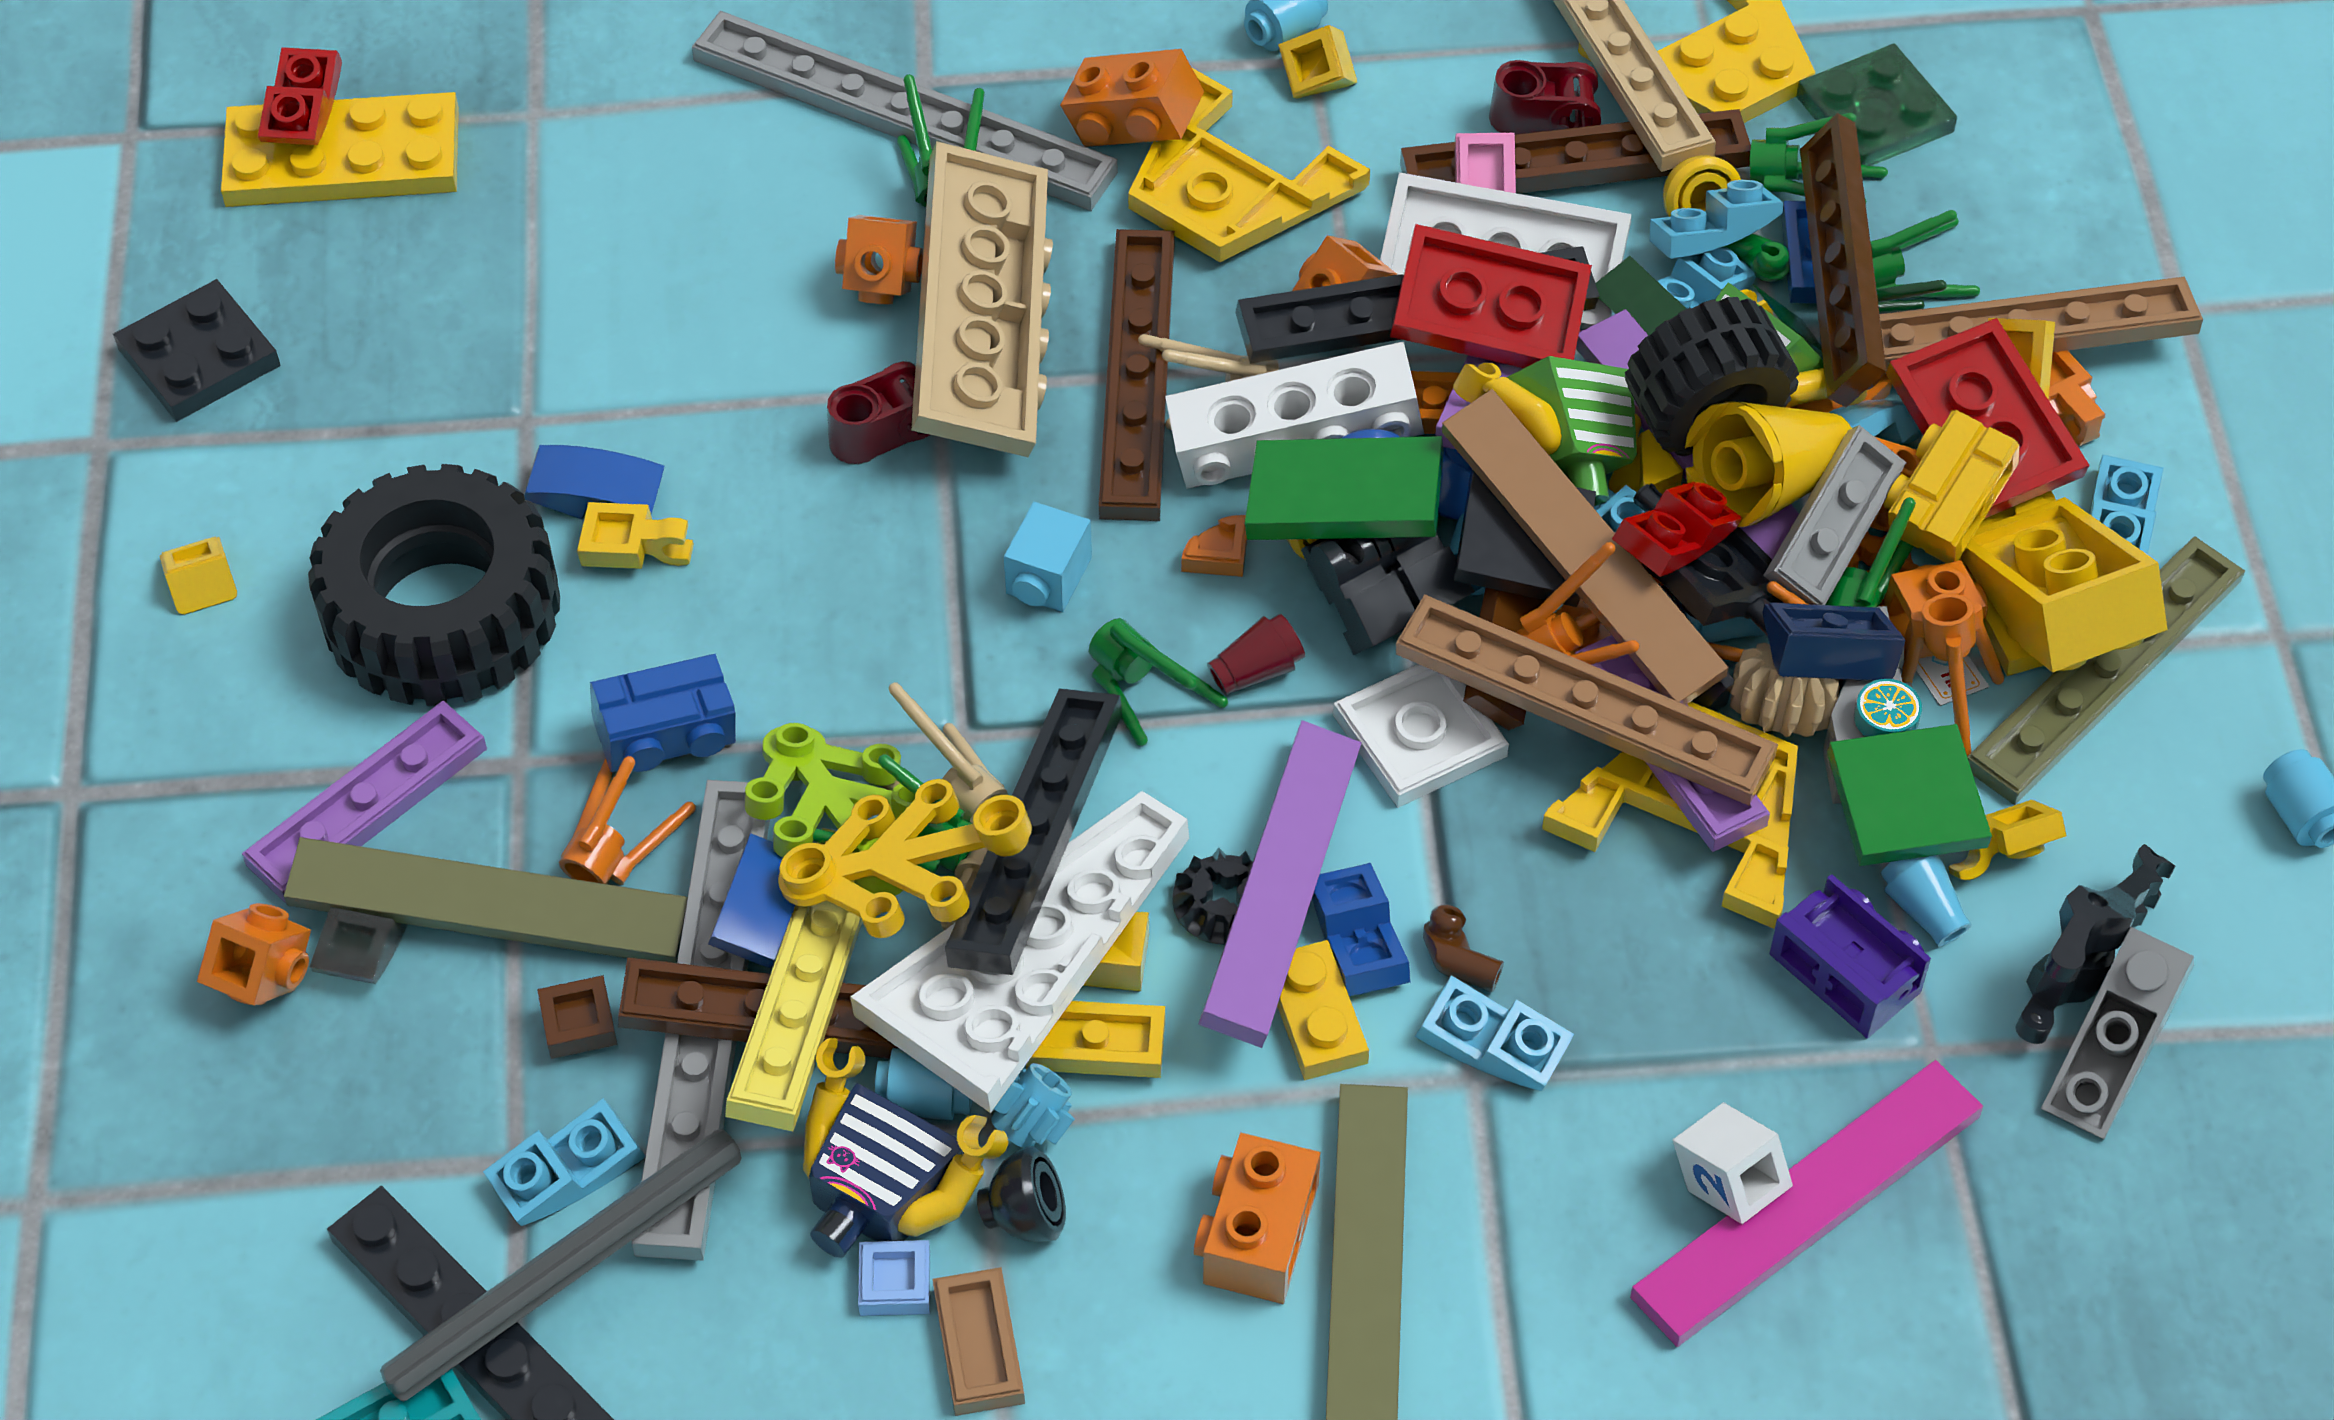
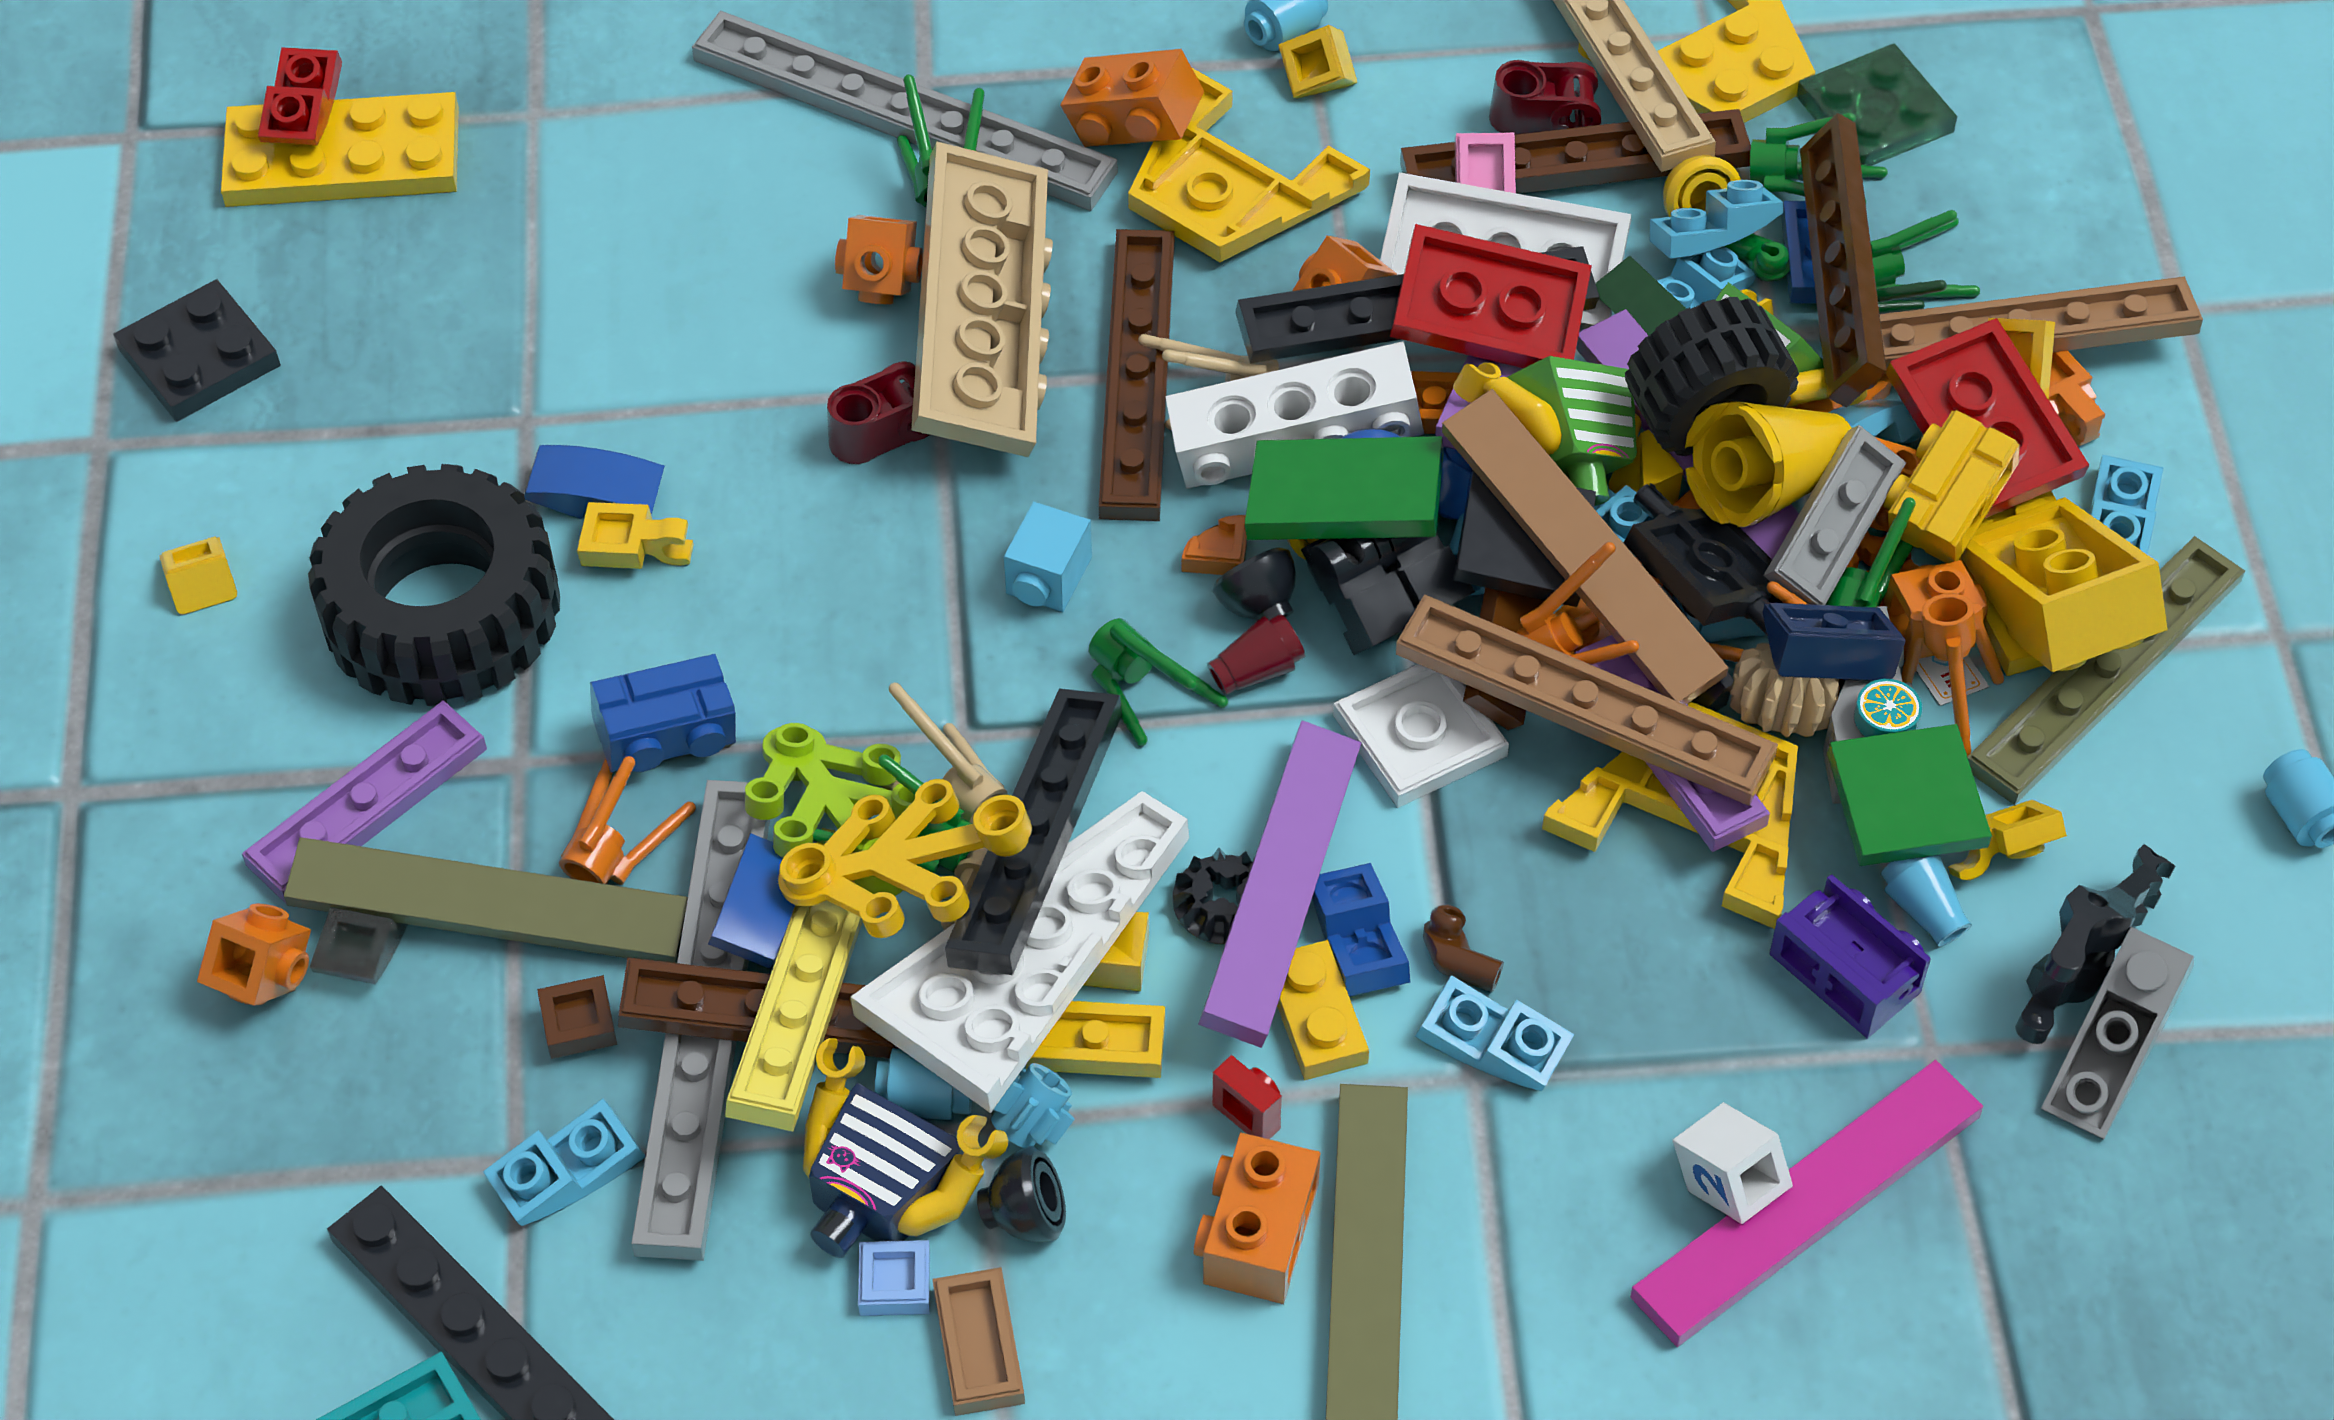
(560, 1265): dark grey axle -> none
(1247, 1098): none -> red plate
(1259, 585): none -> black brick
(1679, 528): red slope -> none
(1790, 319): dark green sticker -> none

